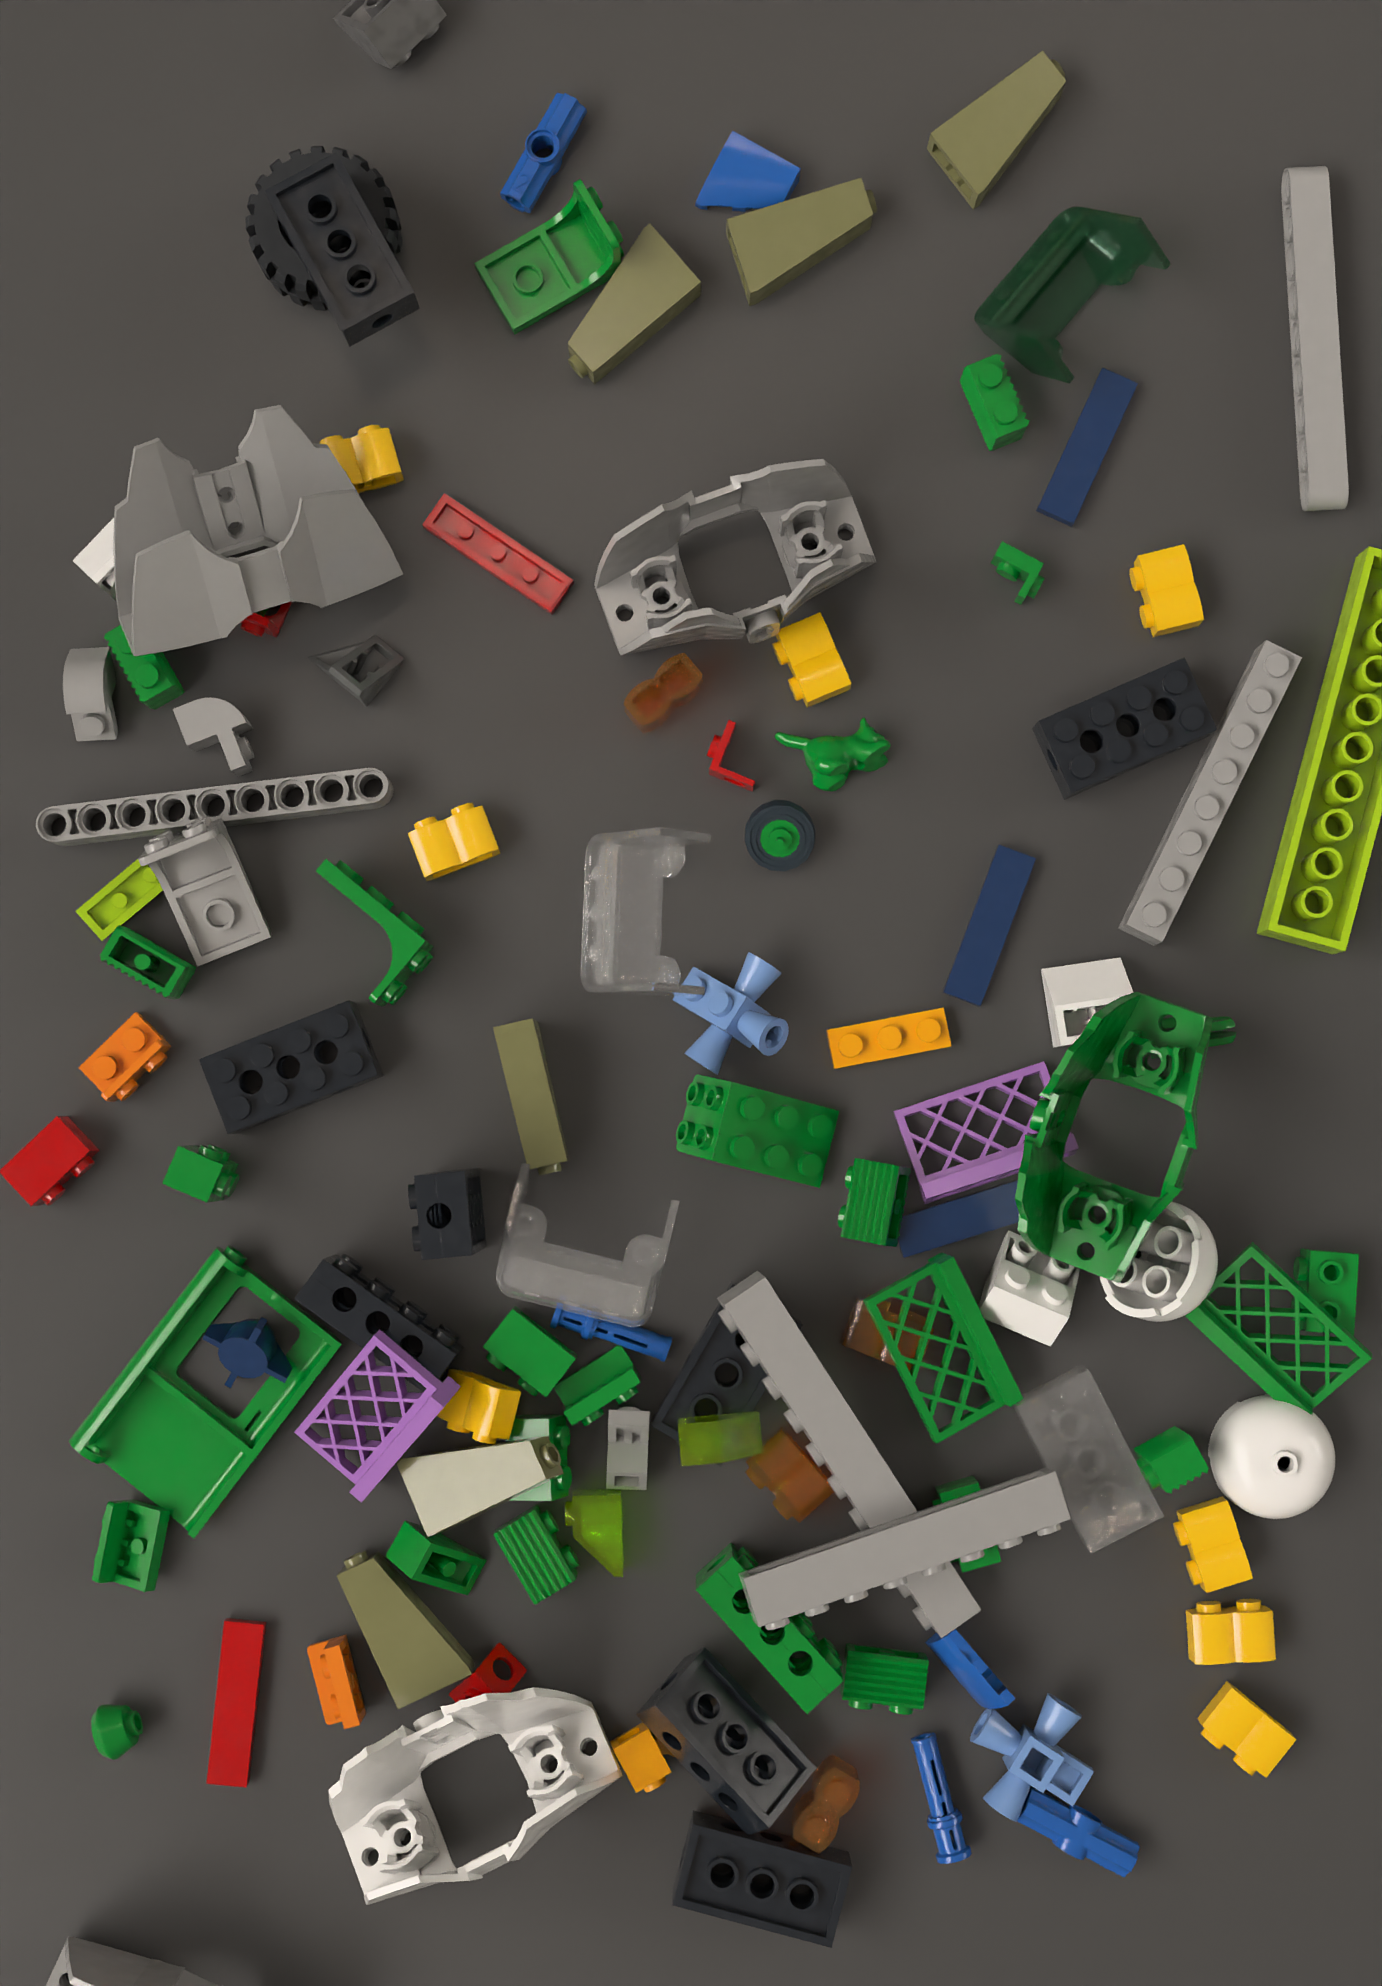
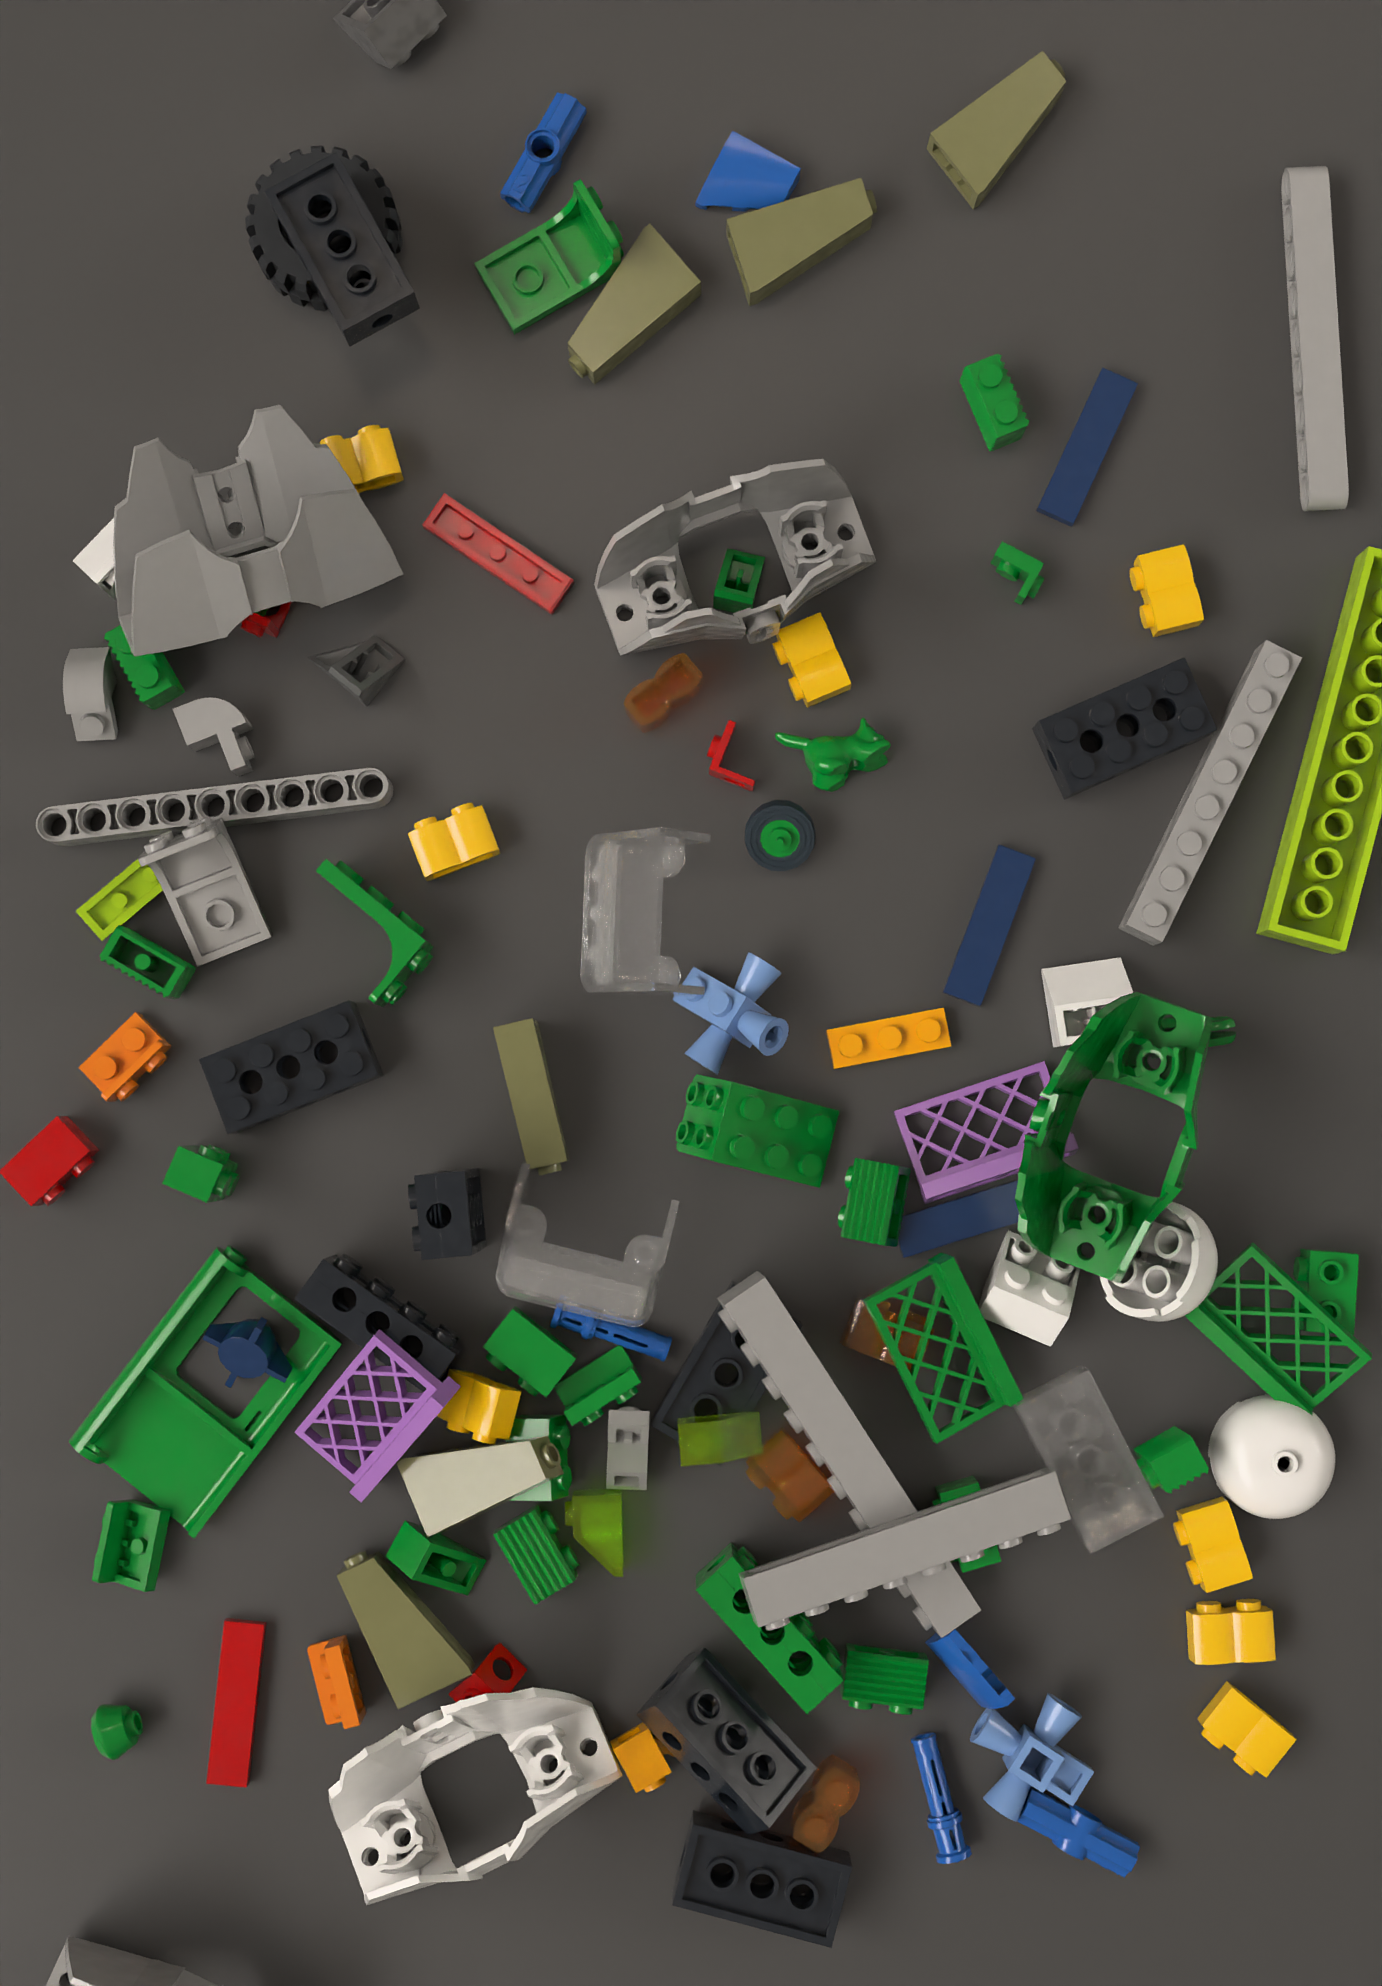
(738, 581): none -> green slope
(1057, 279): clear green windscreen -> none

